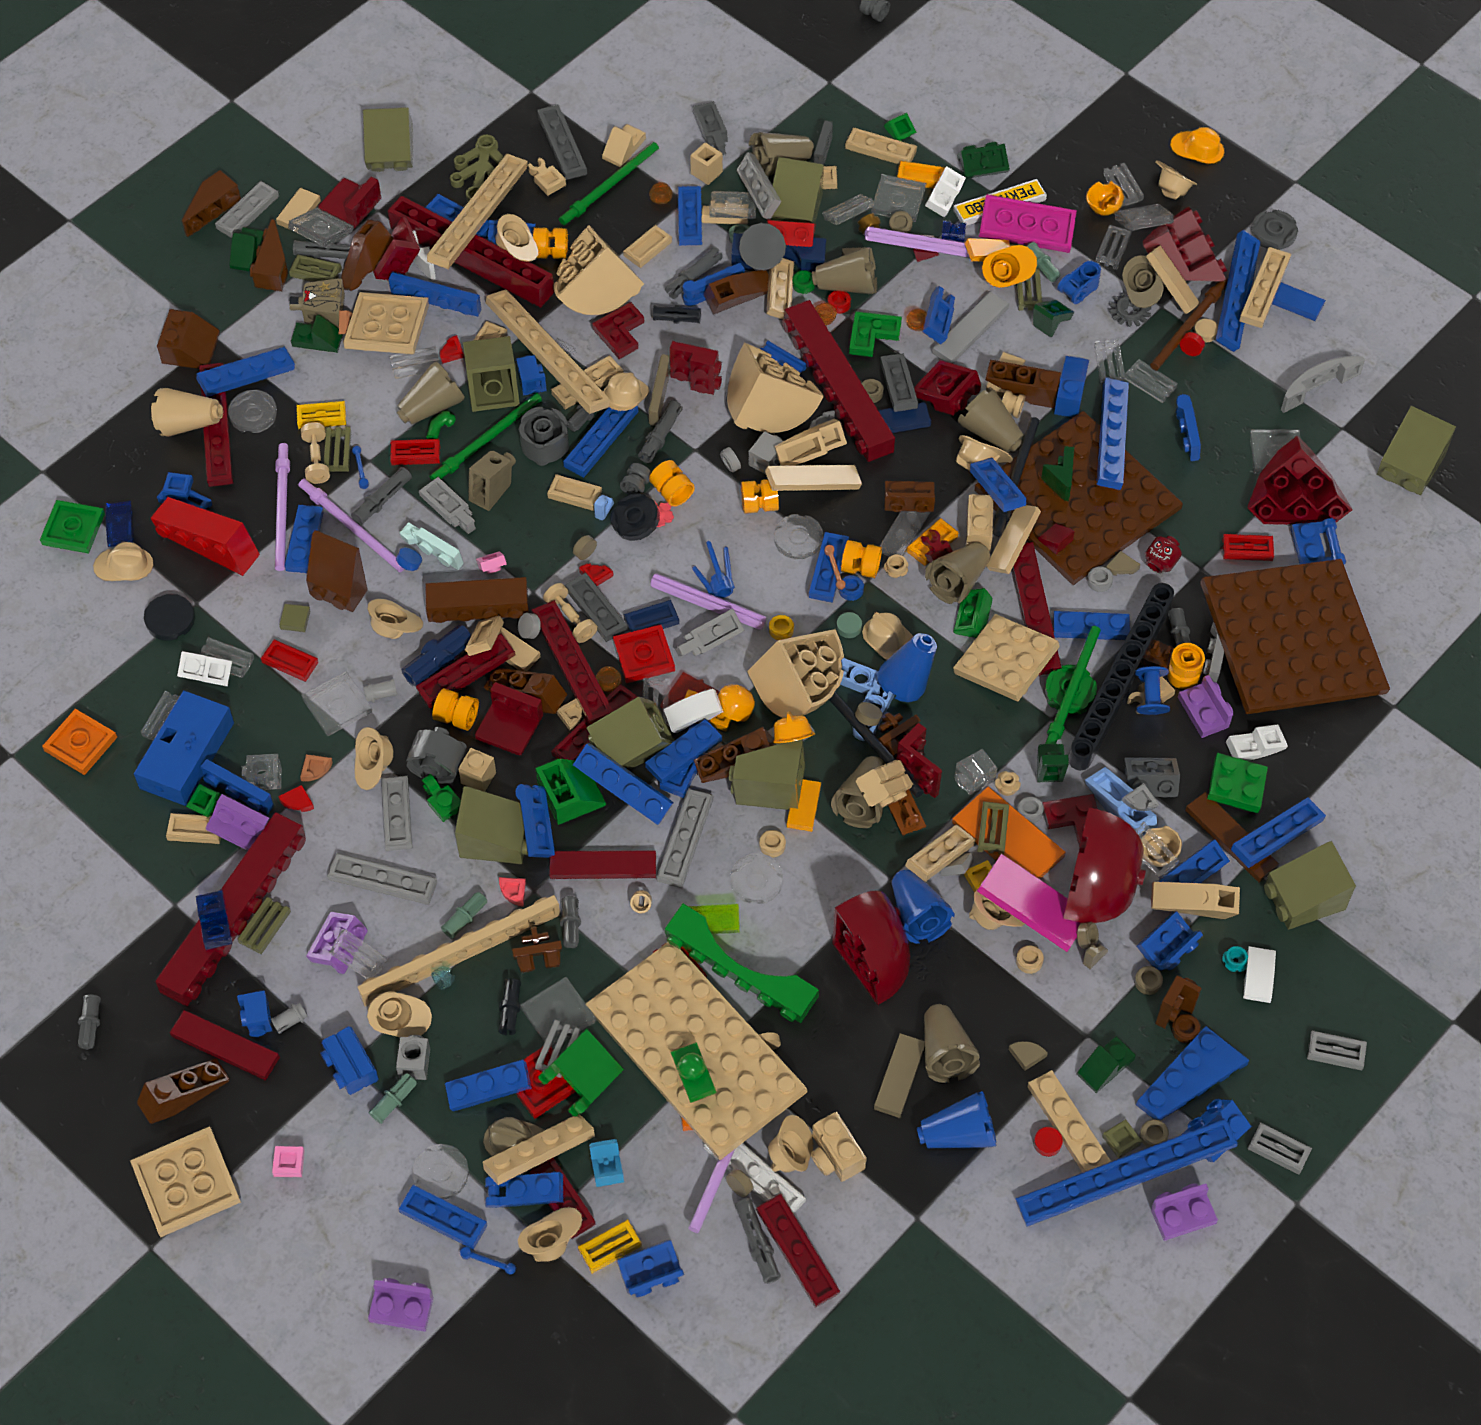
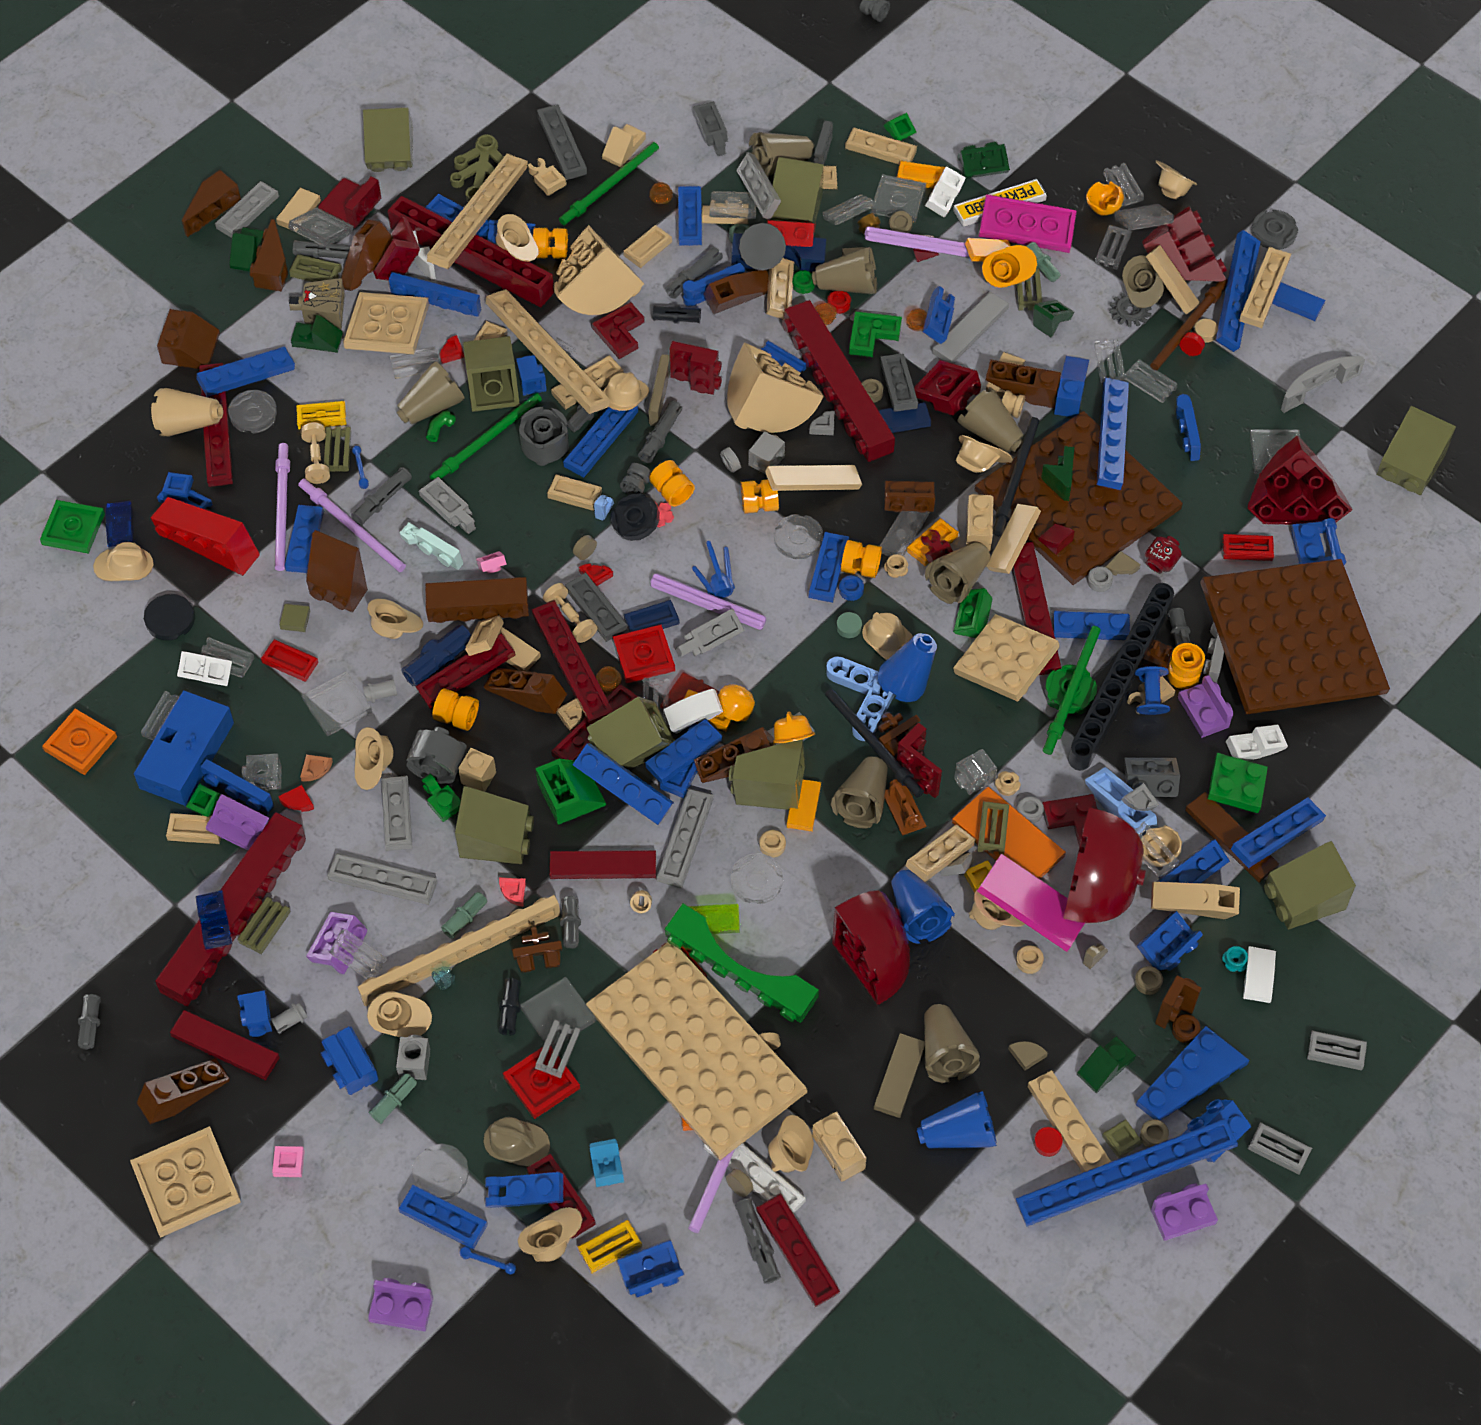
(344, 320): nougat tile -> none
(409, 559): blue tile -> none
(415, 455): red tile -> none
(488, 1085): blue plate -> none
(490, 478): dark tan torso -> none
(510, 719): dark red bracket -> none
(529, 625): light grey tile -> none
(536, 820): blue plate -> none
(538, 1149): tan plate -> none
(586, 1068): green flag -> none
(693, 1072): green tile -> none
(706, 163): tan brick -> none
(781, 627): yellow tile -> none
(799, 673): tan brick -> none
(810, 443): tan slope -> none
(822, 1161): tan tile -> none
(829, 550): nougat hinge -> none
(868, 714): dark tan tile -> none
(885, 784): tan brick -> none
(953, 232): clear blue wheel -> none
(998, 484): blue plate -> none
(1051, 763): dark green slope -> none
(1081, 281): blue piece -> none
(1087, 935): dark tan tile -> none
(1198, 145): light orange piece -> none

